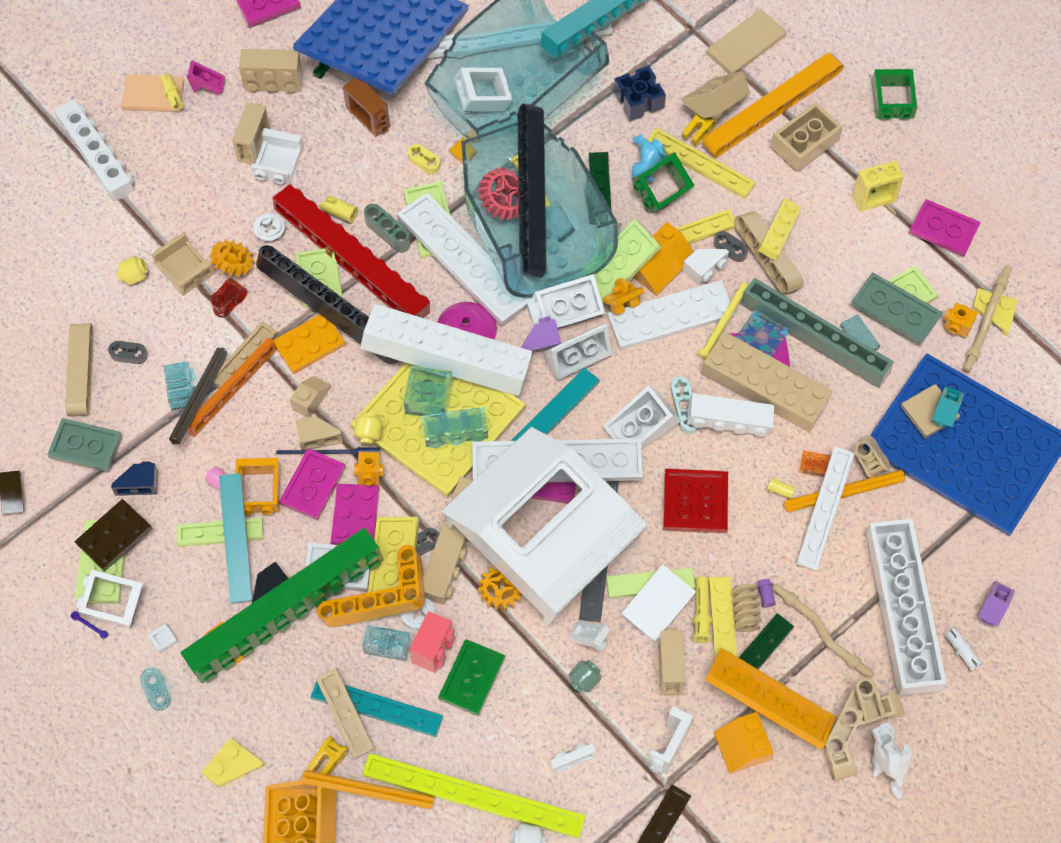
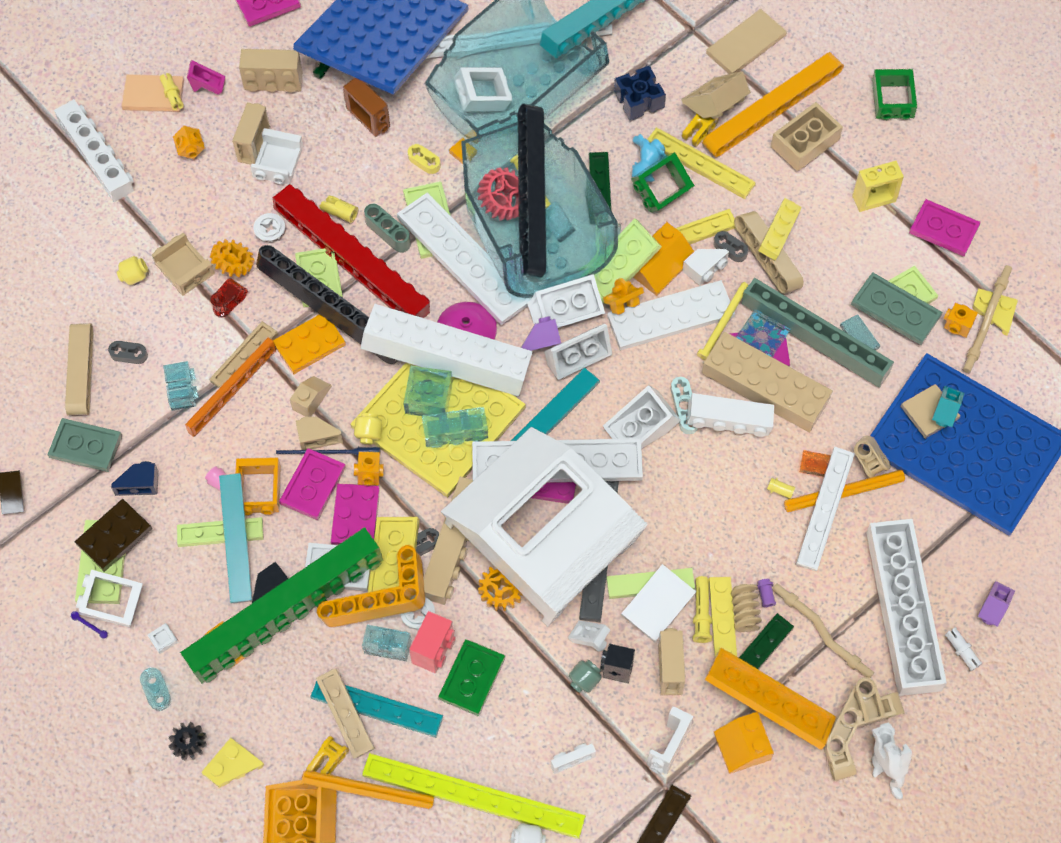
(179, 740): none -> black gear
(188, 142): none -> light orange brick
(198, 396): dark brown axle -> none
(617, 663): none -> black brick
(695, 500): red plate -> none

